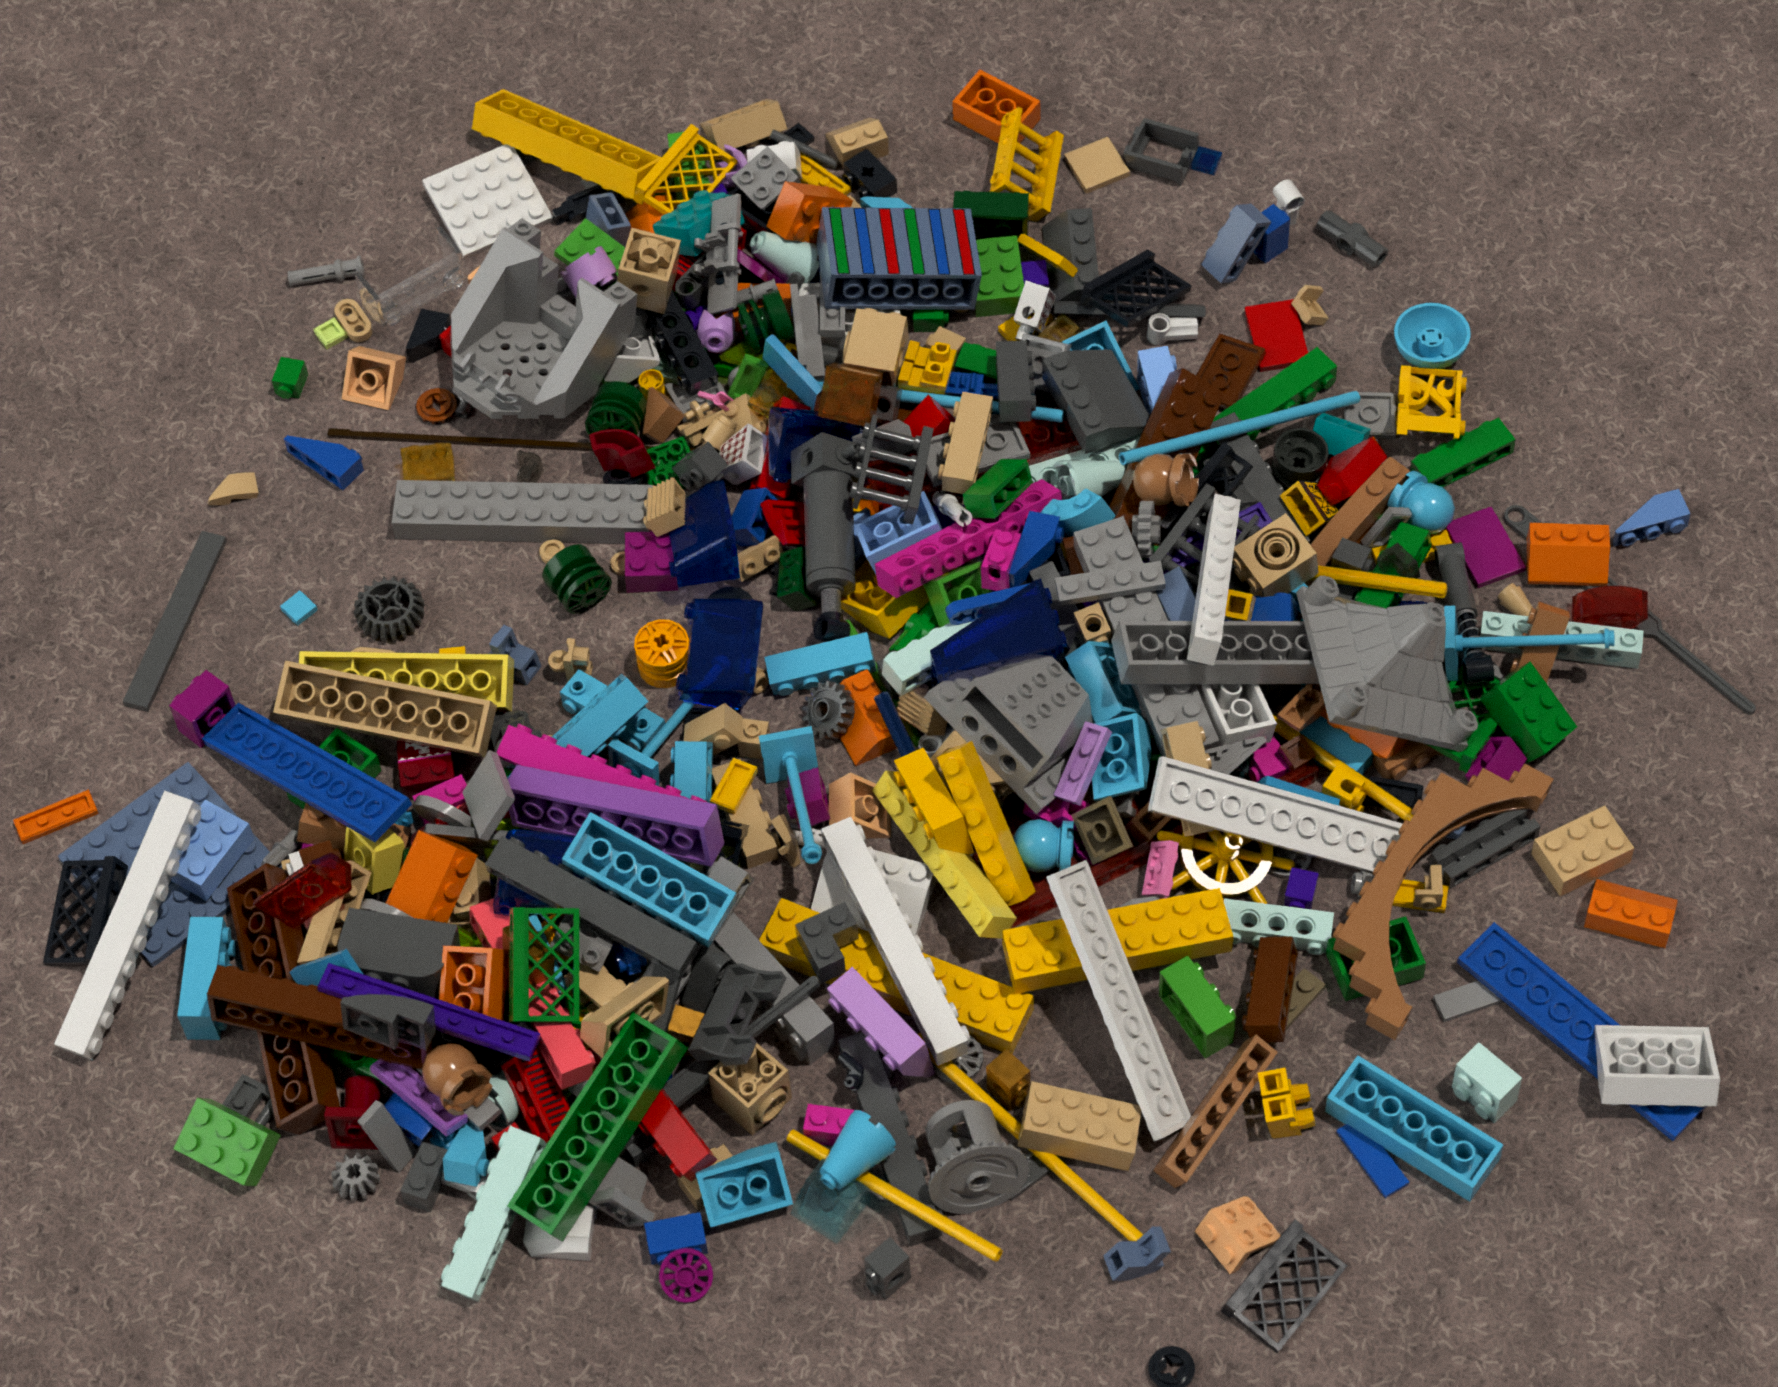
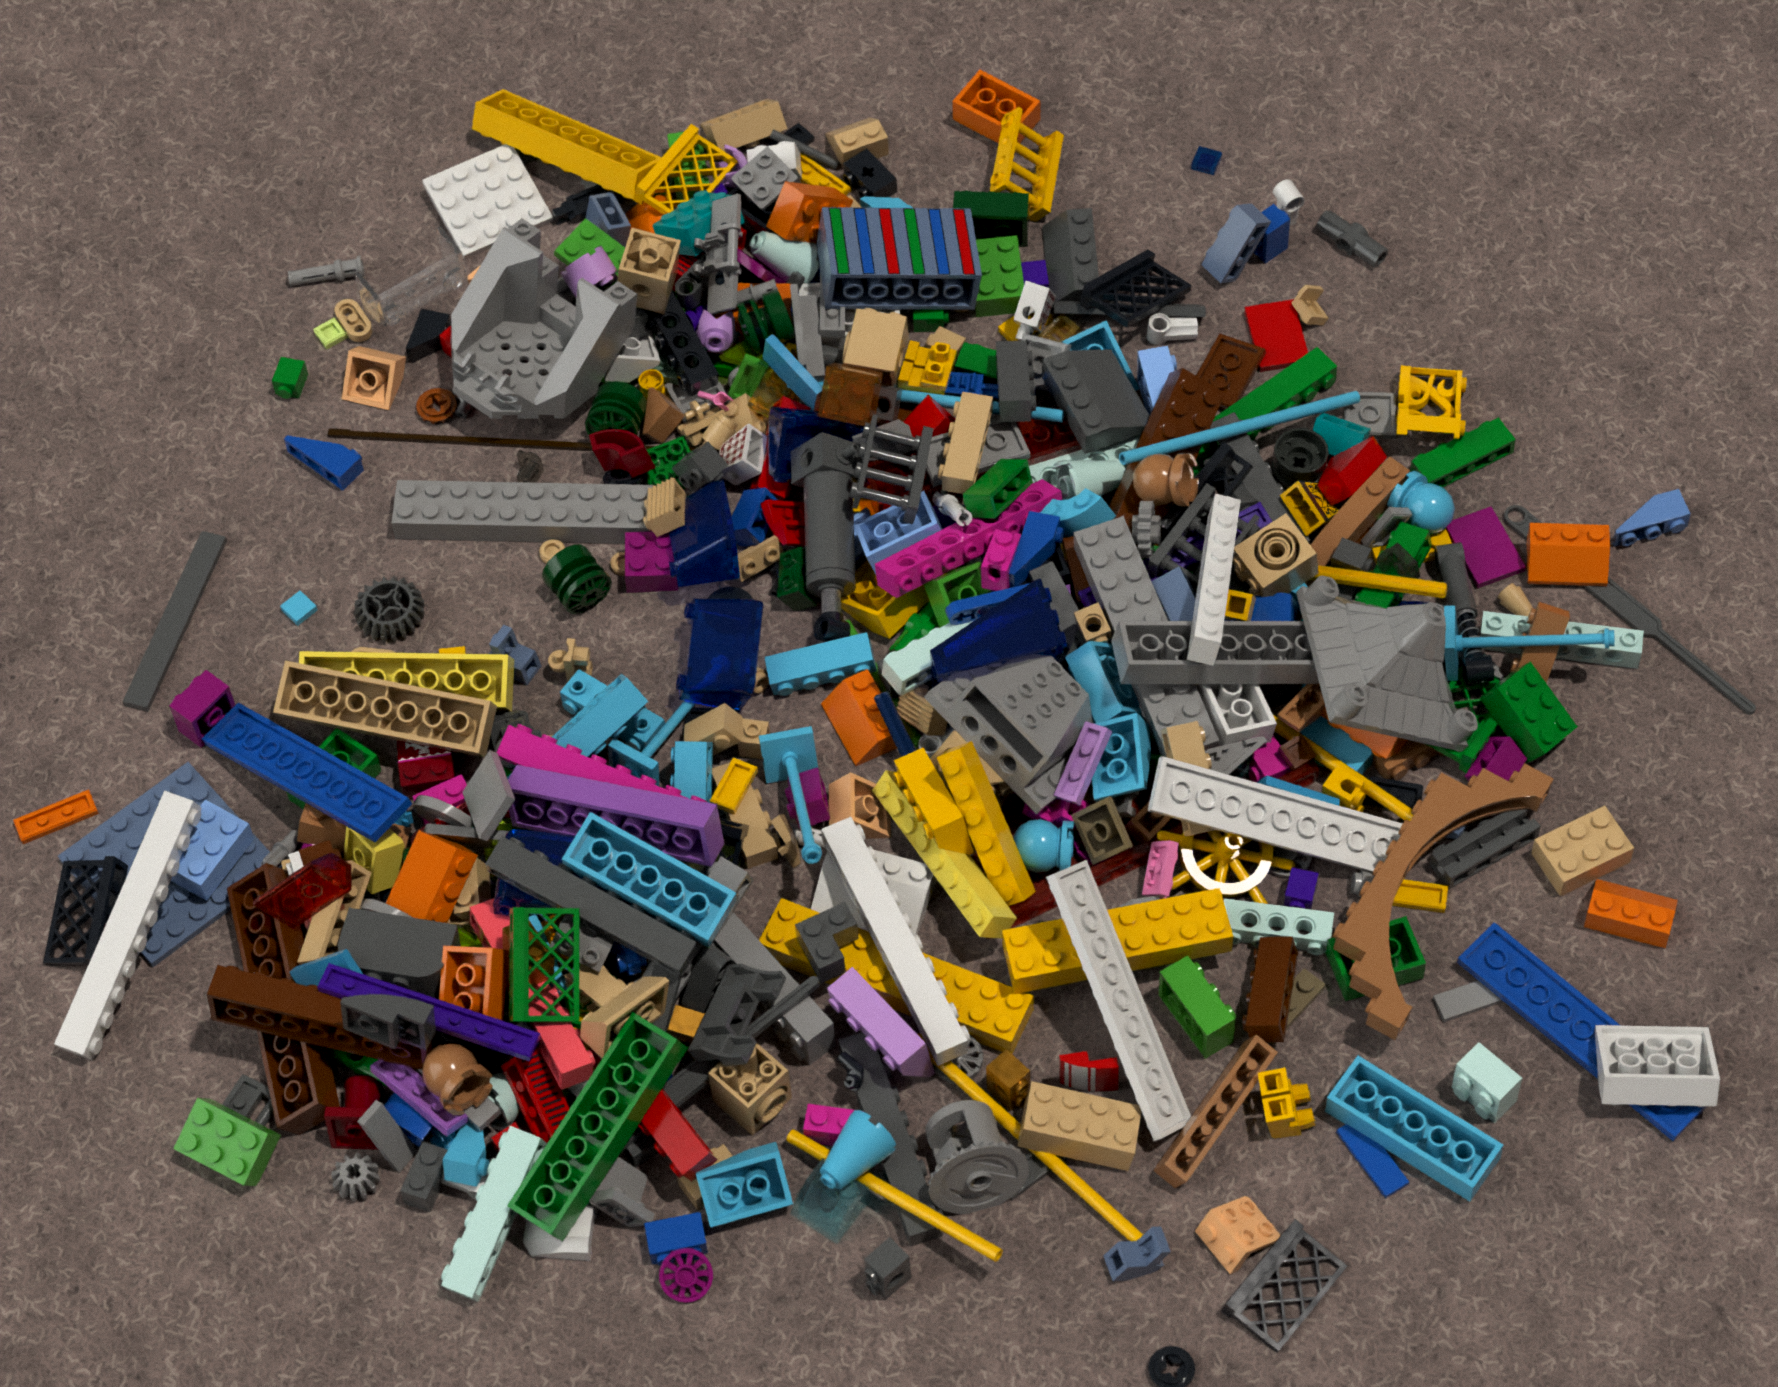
(207, 946): medium azure brick -> none
(235, 487): tan slope -> none
(428, 462): clear yellow bracket -> none
(661, 652): light orange wheel -> none
(829, 710): dark grey gear -> none
(1047, 254): yellow tile -> none
(1087, 1075): none -> red slope
(1096, 165): tan tile -> none
(1110, 583): light grey plate -> none
(1167, 135): dark grey window -> none
(1432, 335): medium azure piece -> none
(1433, 890): tan bracket -> none
(1611, 606): clear red brick -> none

